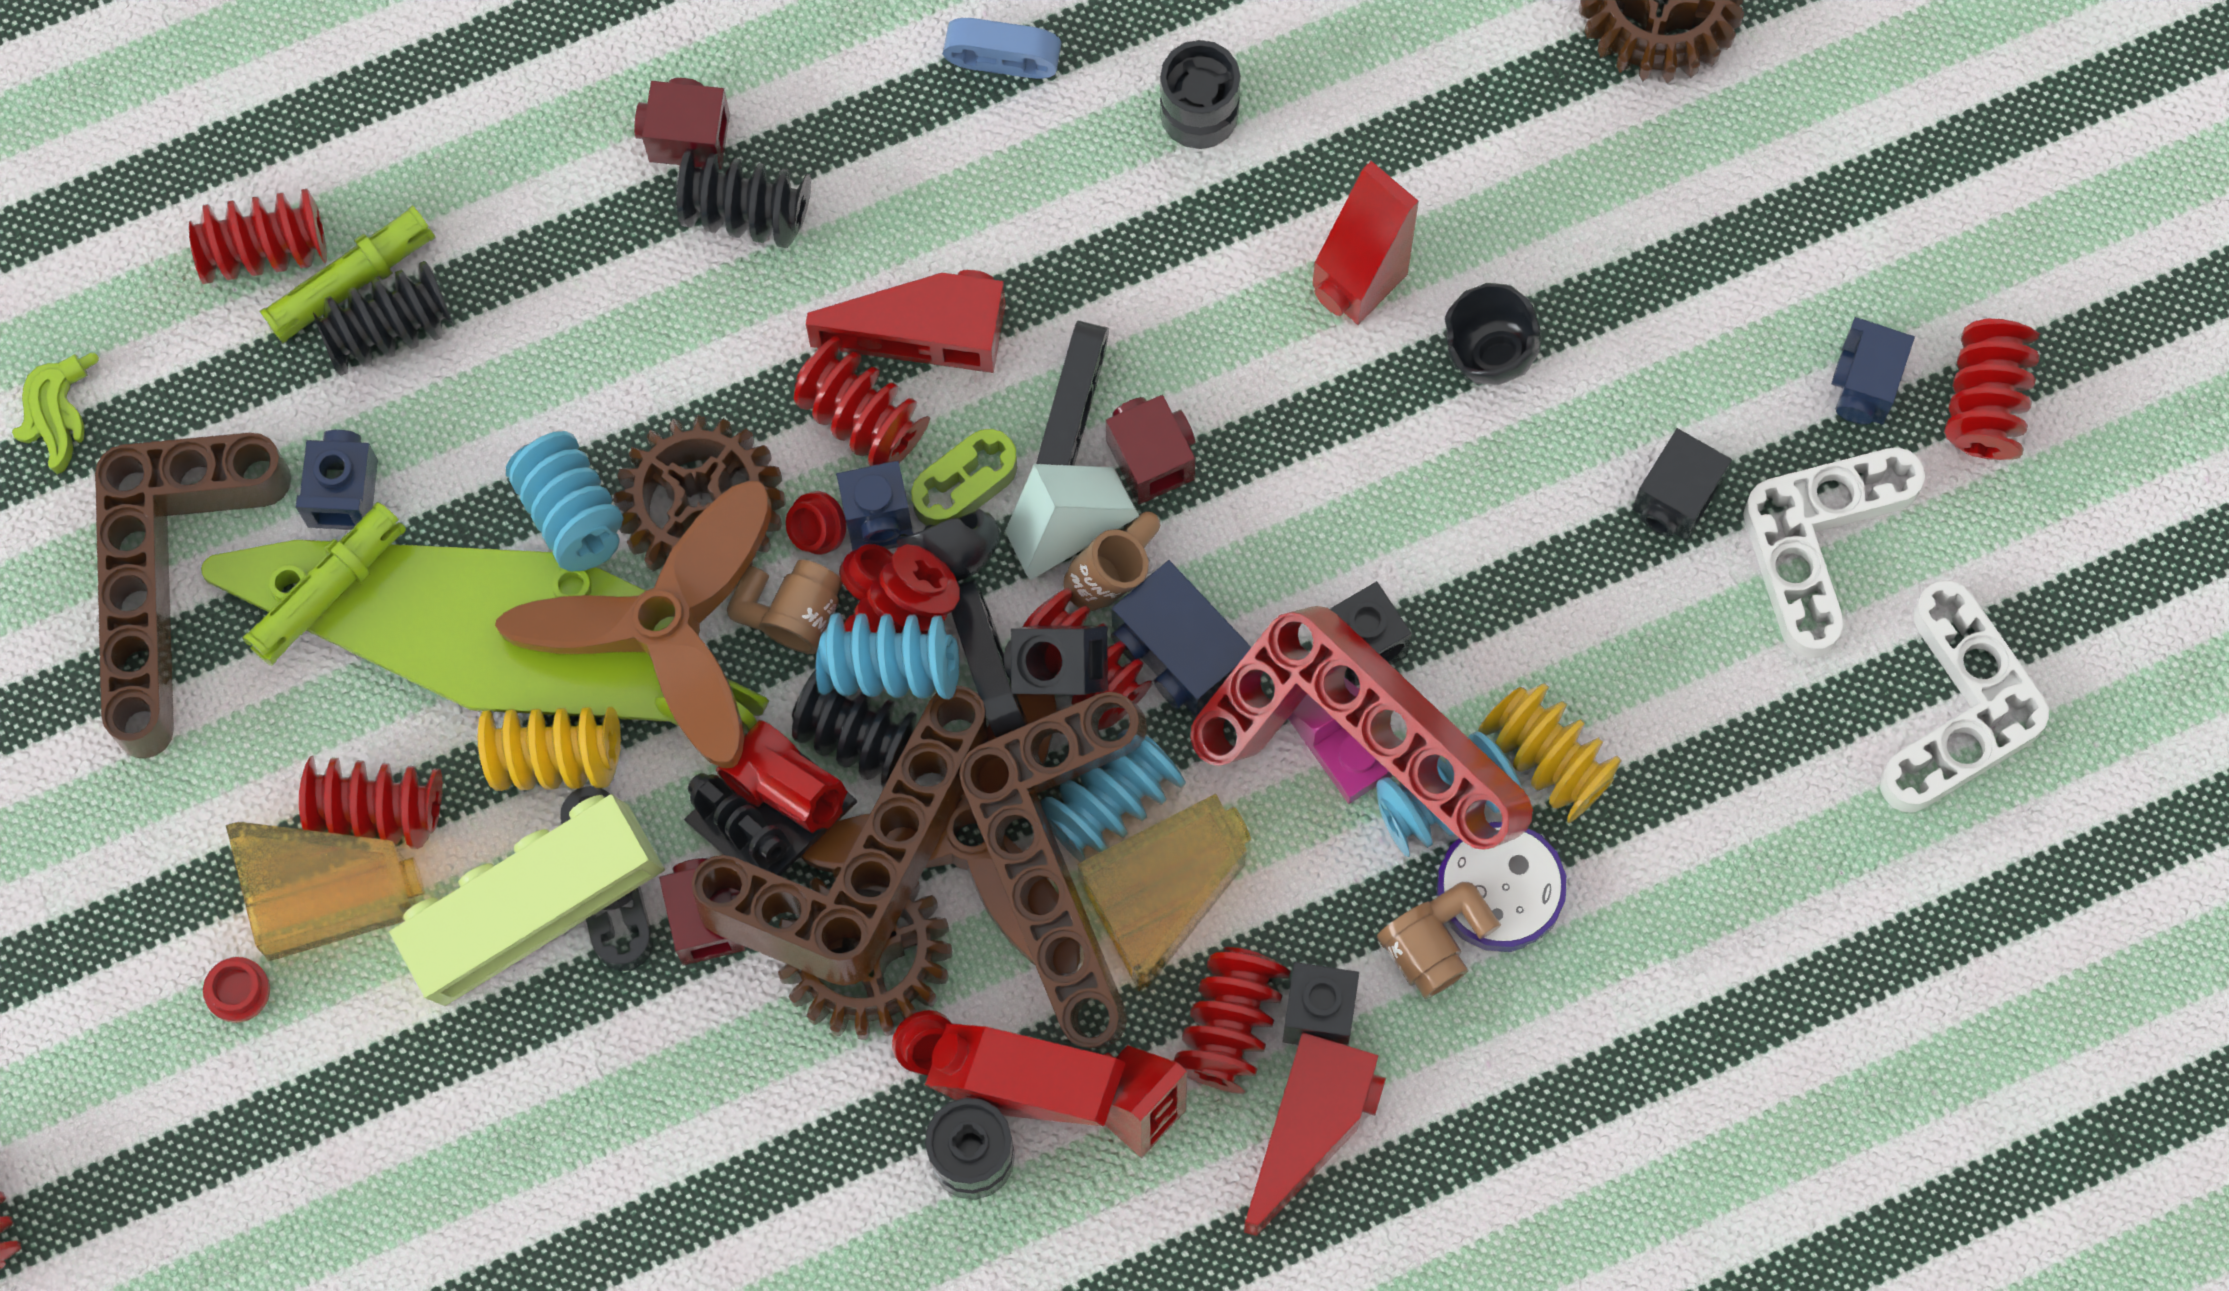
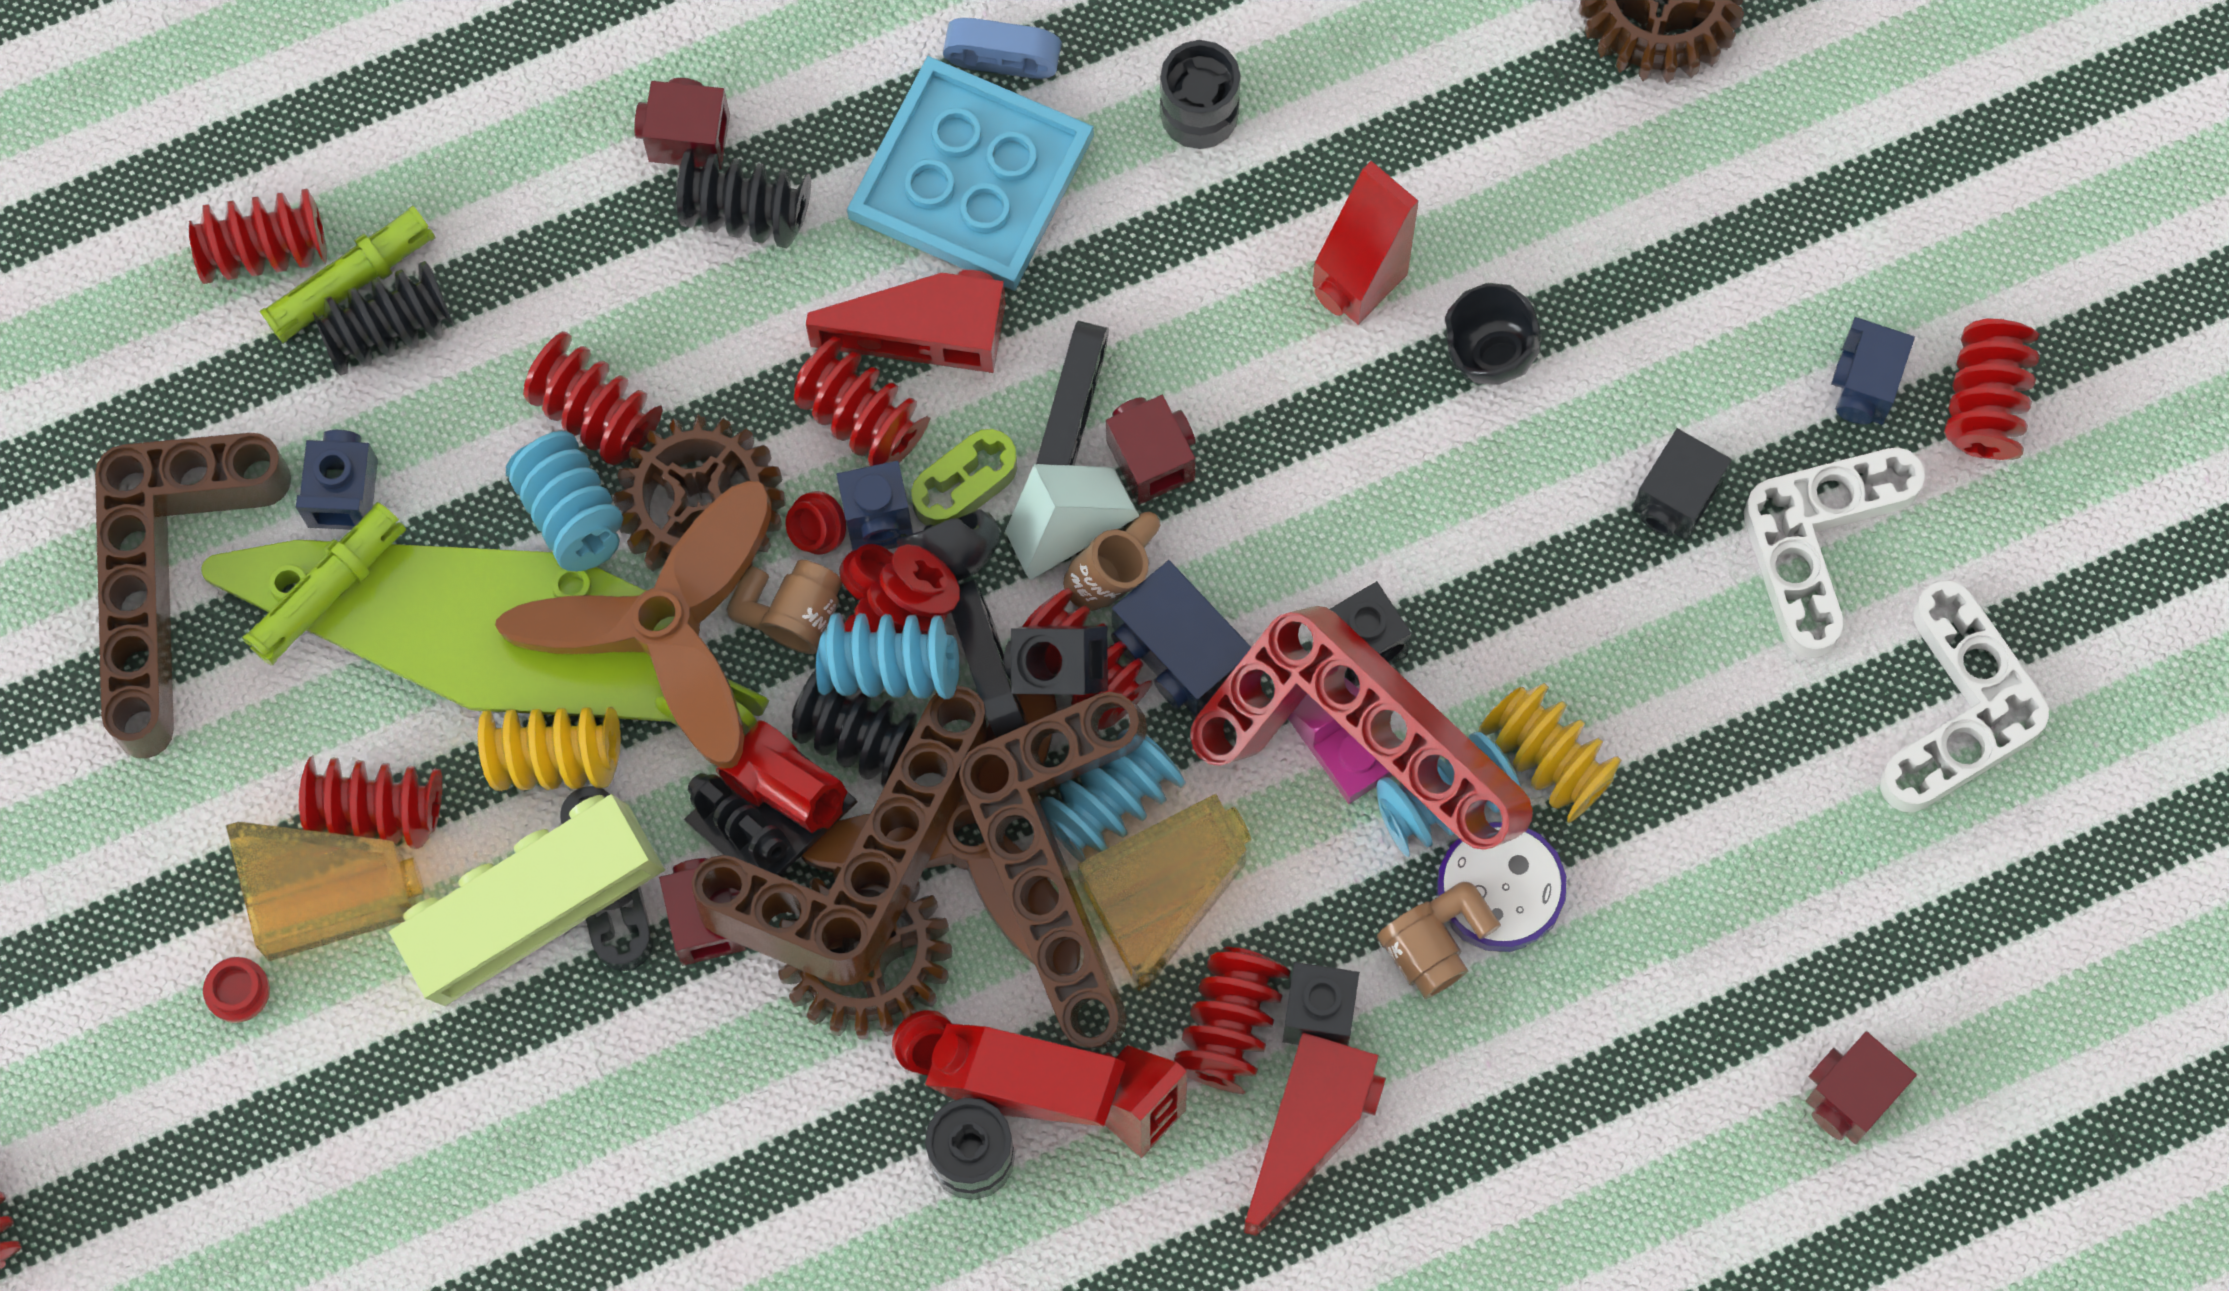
(49, 411): lime piece -> none
(587, 403): none -> red piece
(970, 172): none -> medium azure plate
(1856, 1087): none -> dark red brick

